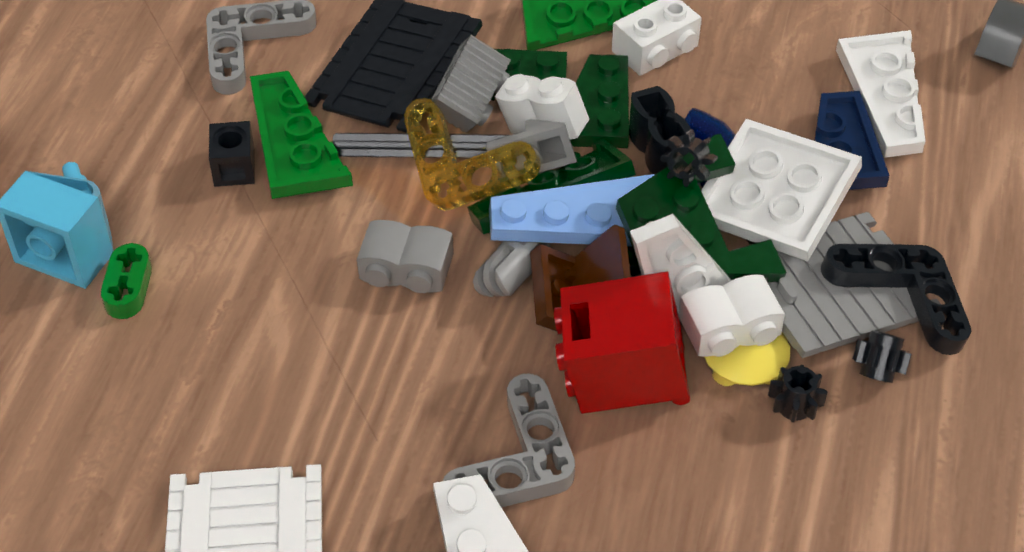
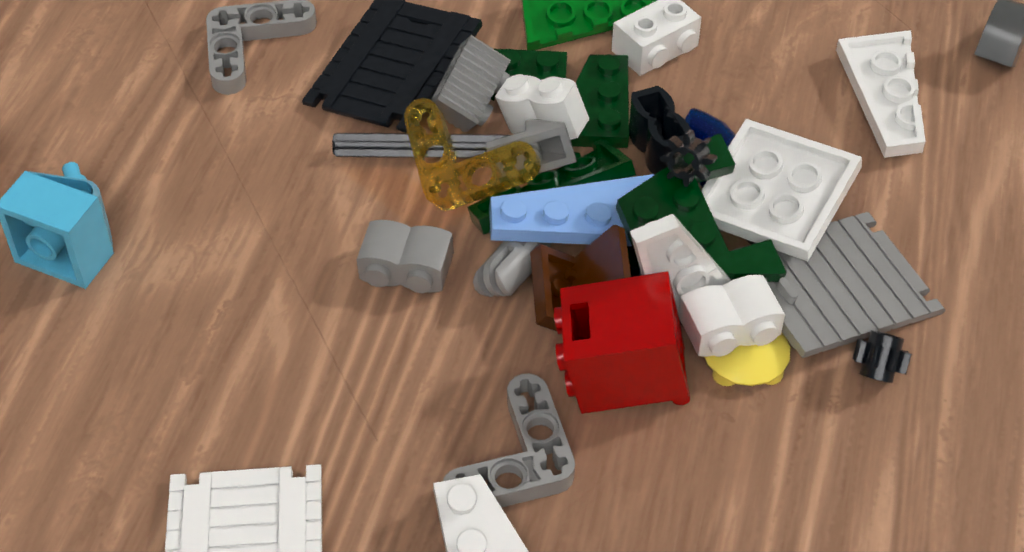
(117, 280): green beam -> none
(231, 153): black brick -> none
(293, 140): green wing -> none
(797, 393): black gear -> none
(846, 126): dark blue wing -> none
(915, 268): black beam -> none

